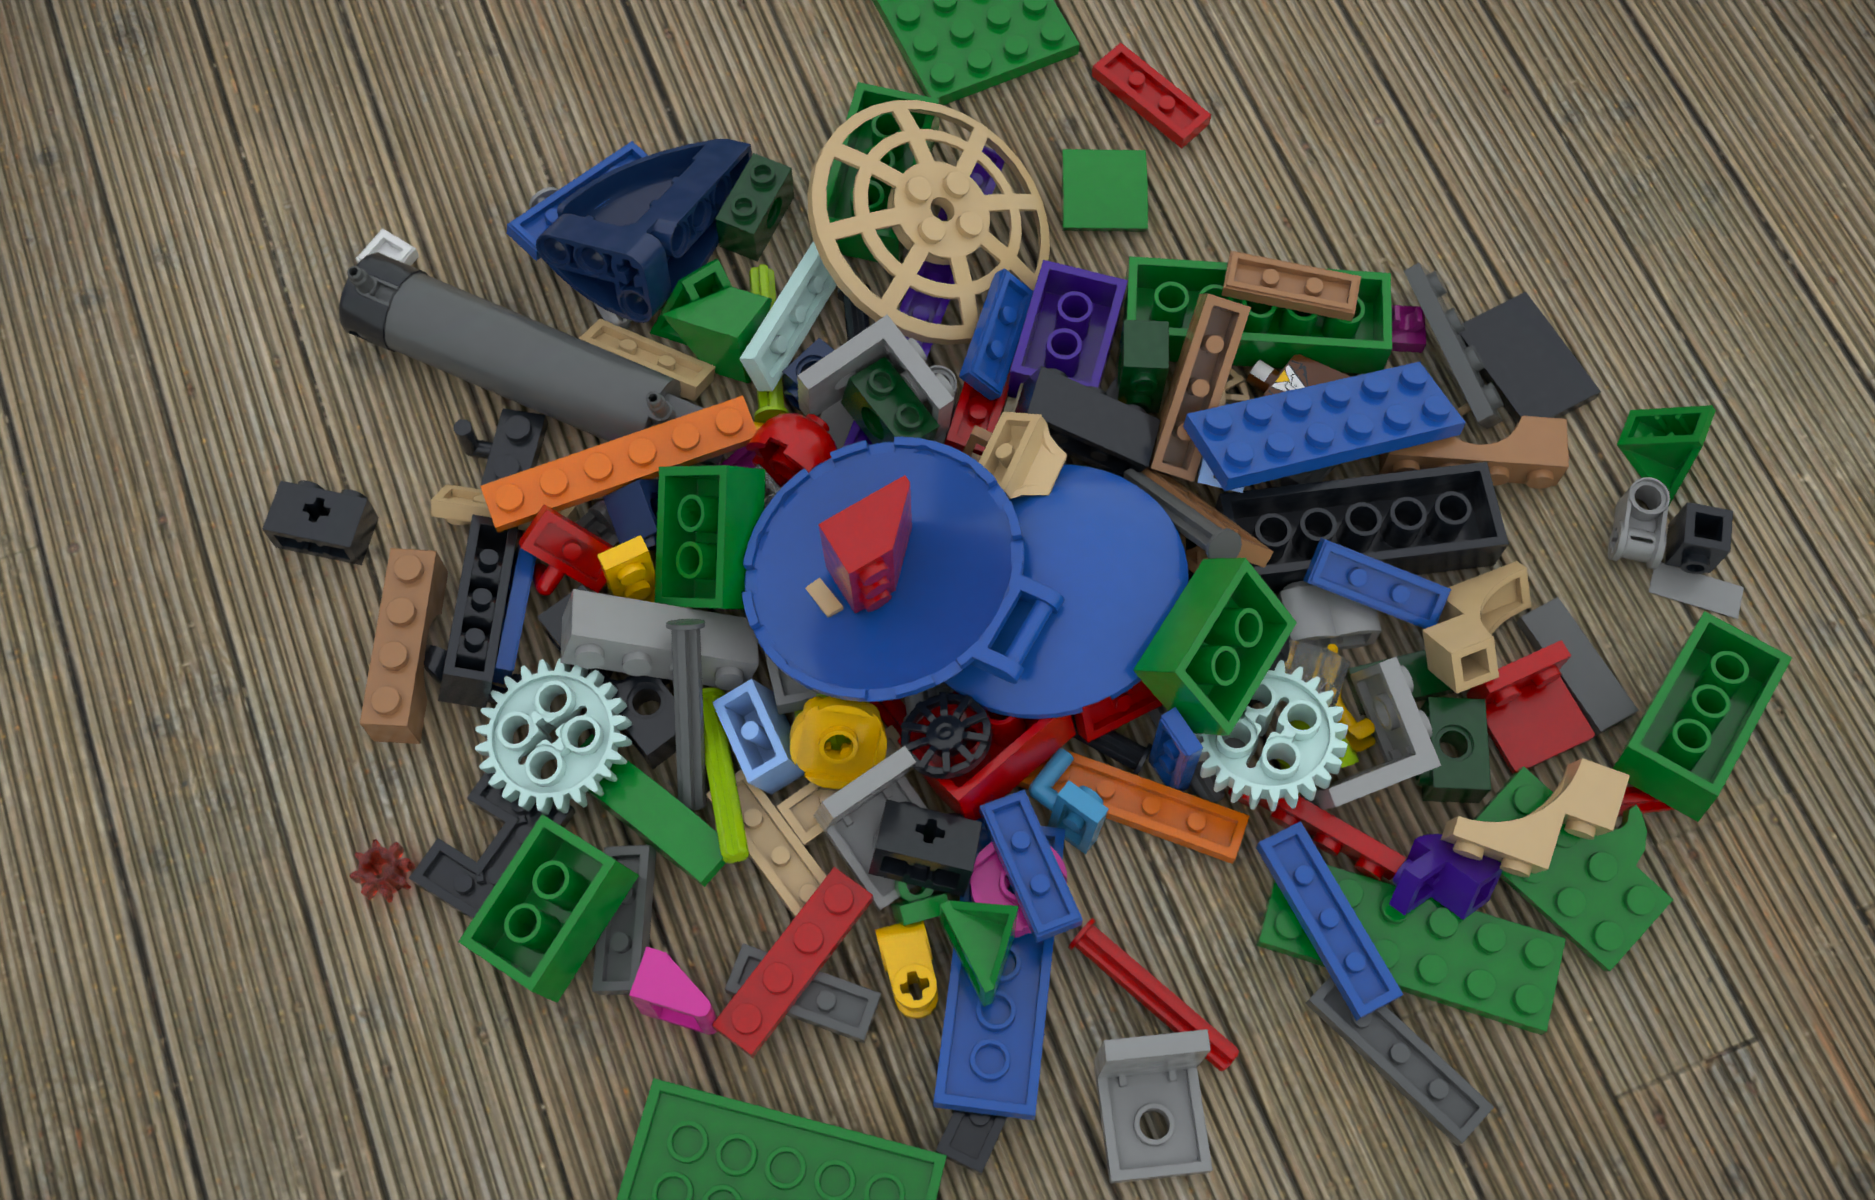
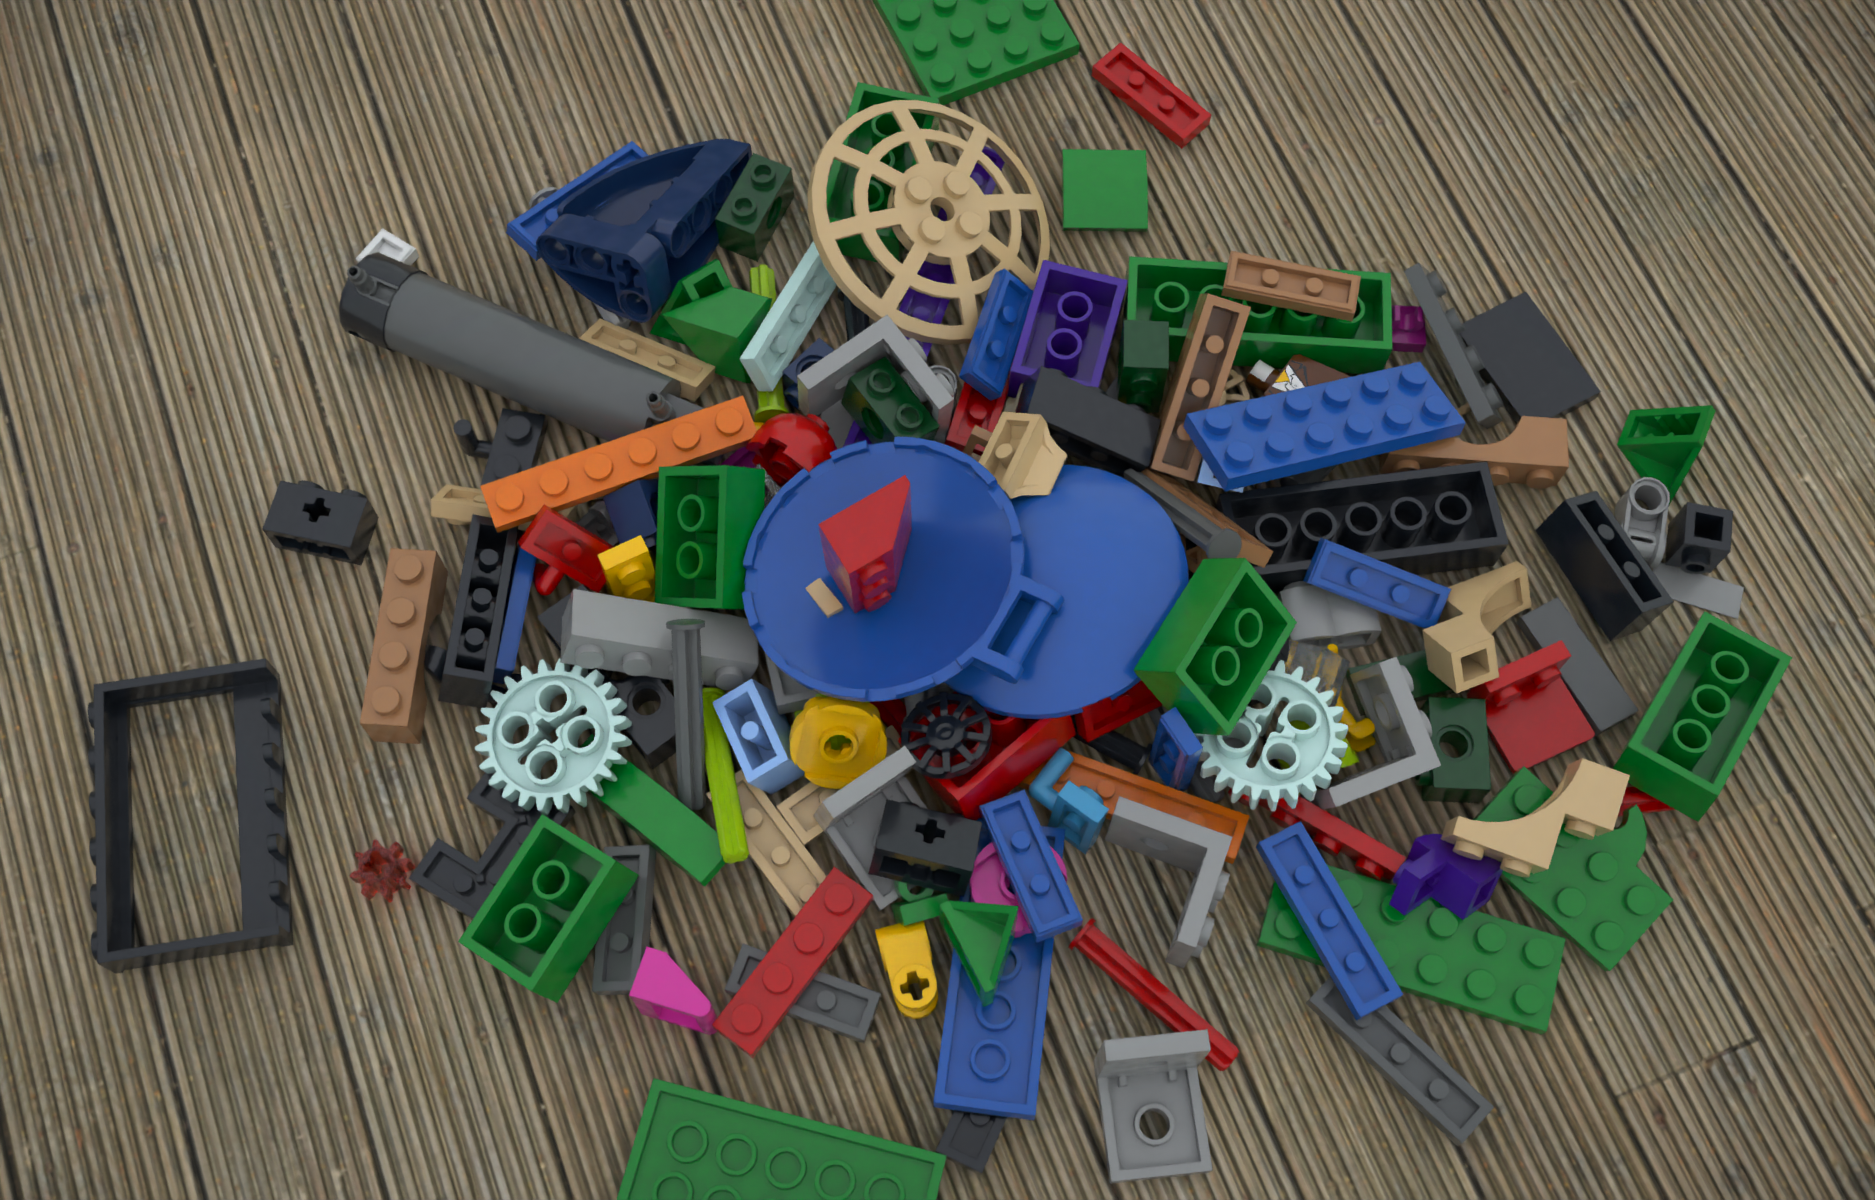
(260, 813): none -> black window
(1185, 847): none -> light grey bracket
(1603, 565): none -> black brick

